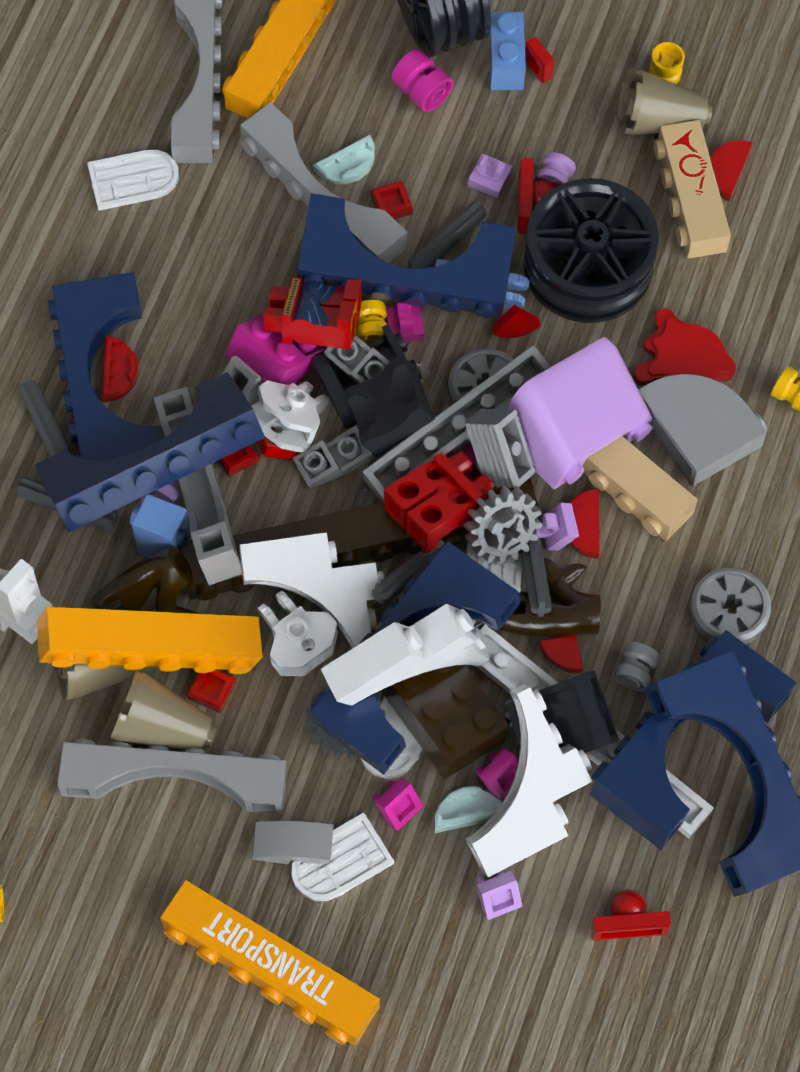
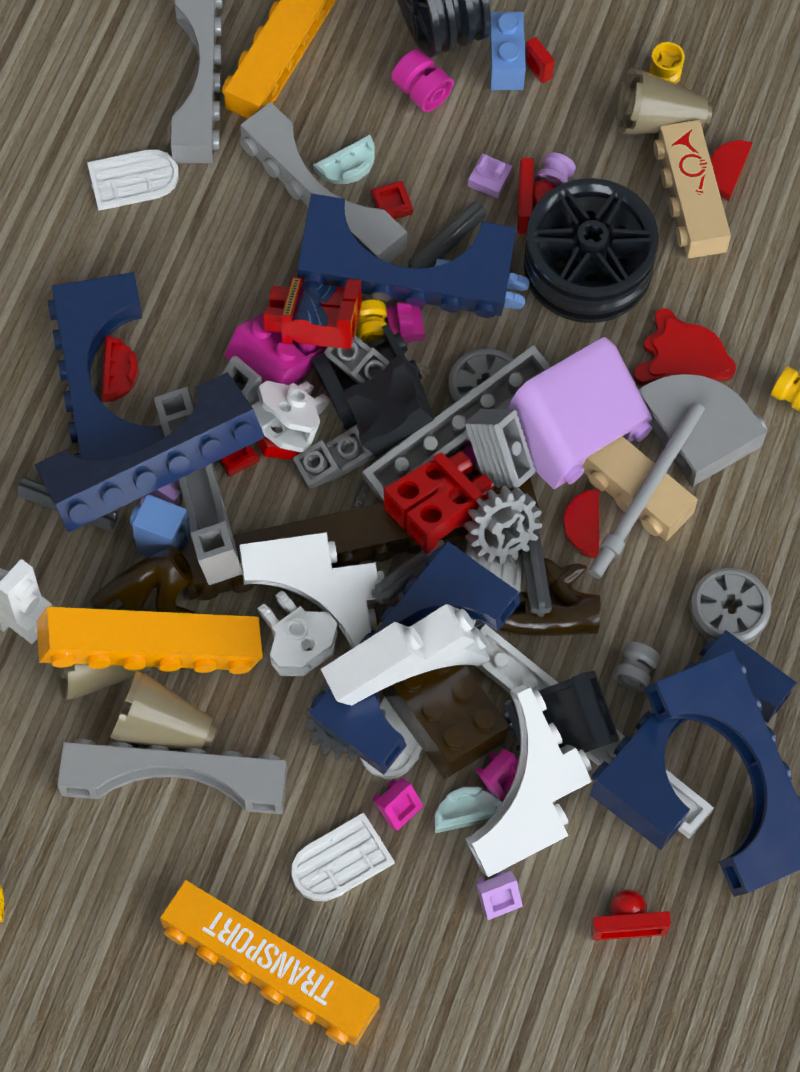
(42, 418): dark grey axle -> none
(212, 689): red tile -> none
(292, 841): light grey slope -> none
(515, 323): red tile -> none
(558, 527): lavender tile -> none
(563, 653): red tile -> none
(614, 543): none -> light grey bar

